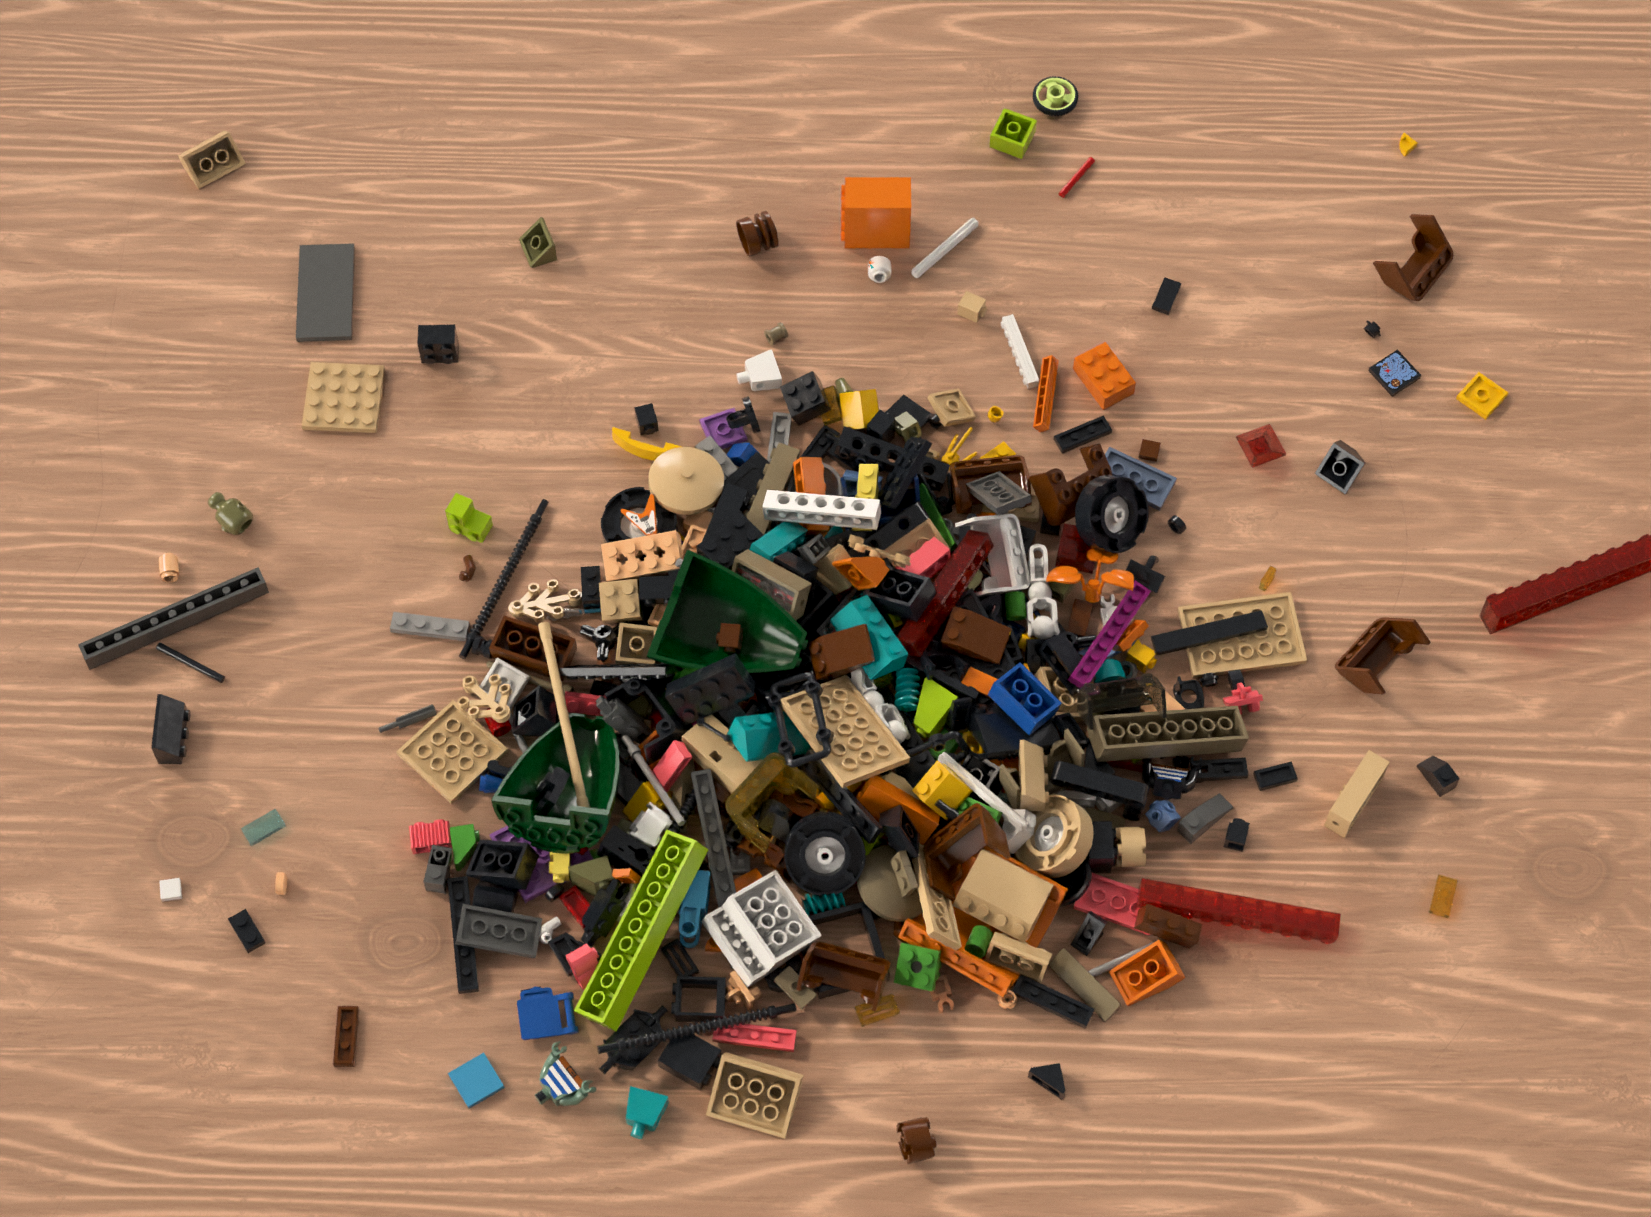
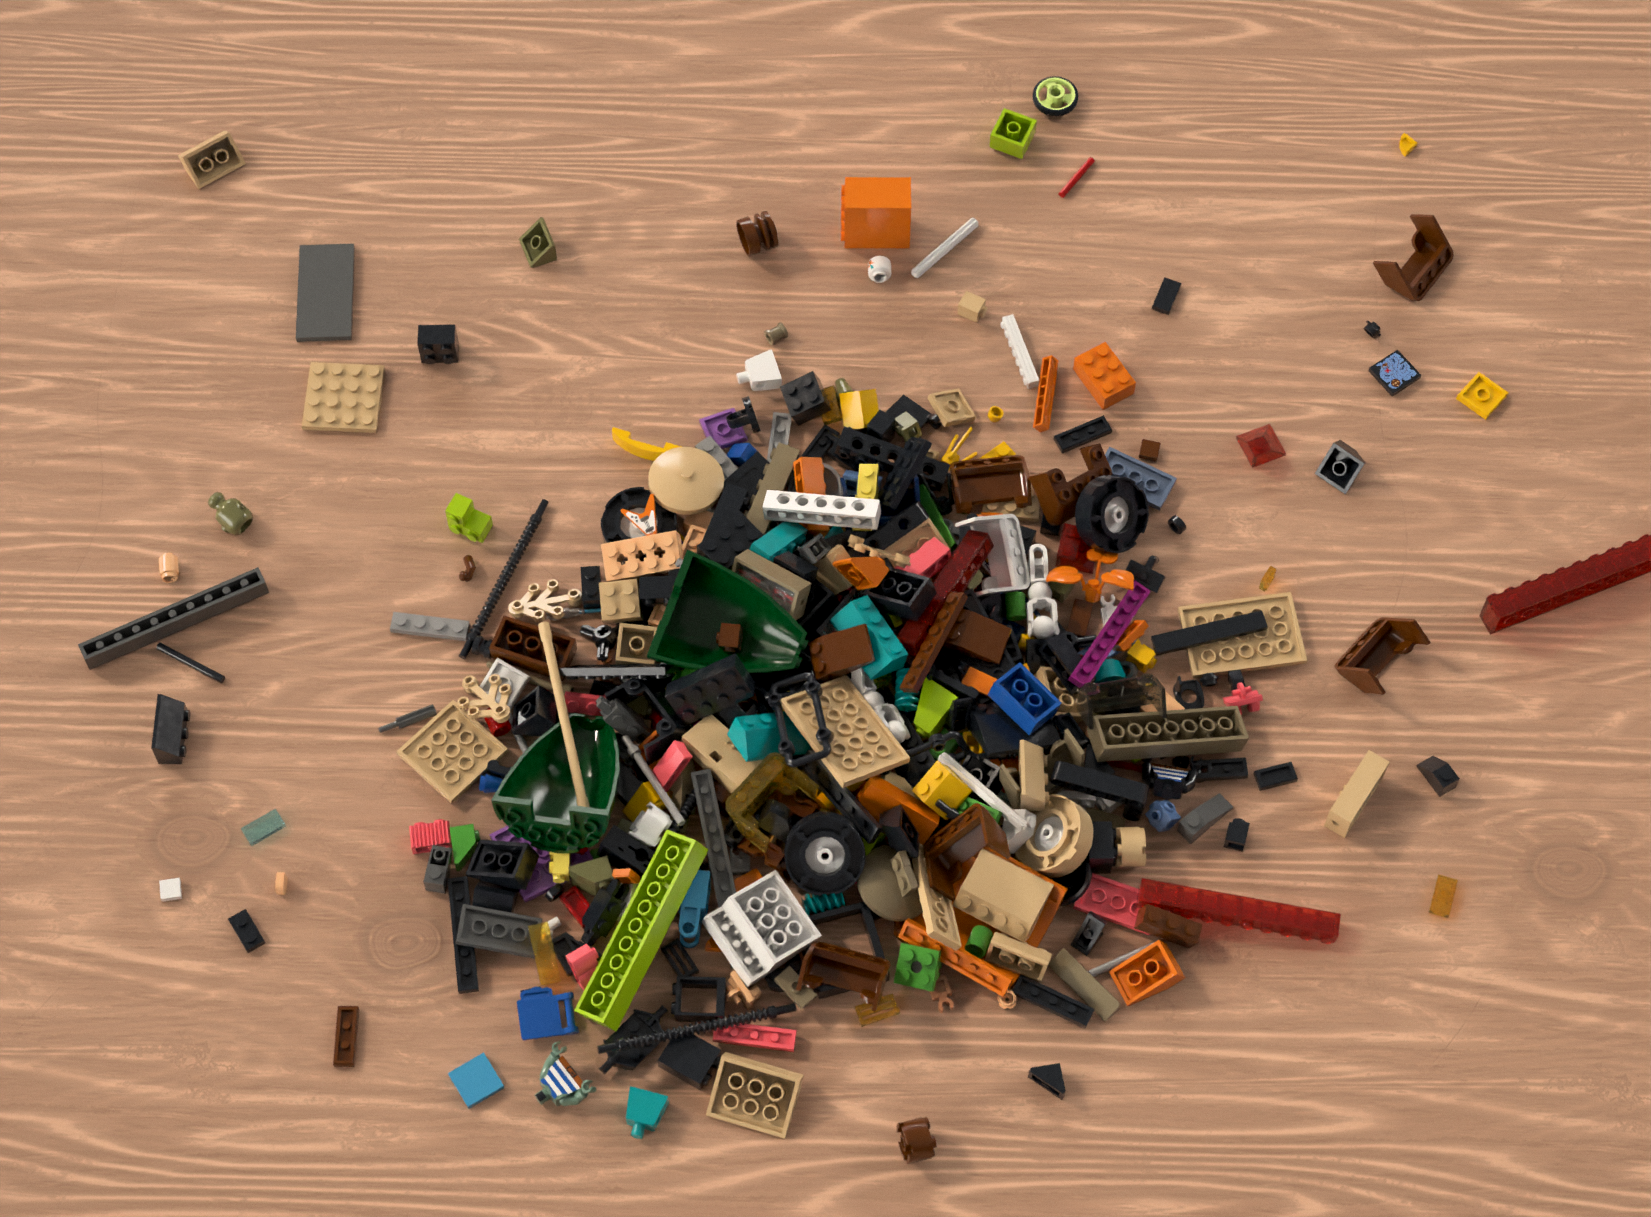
(544, 953): none -> clear yellow plate
(550, 790): black plate -> none
(646, 419): black brick -> none
(701, 722): black hinge -> none
(933, 642): none -> reddish brown plate
(998, 493): dark grey plate -> none

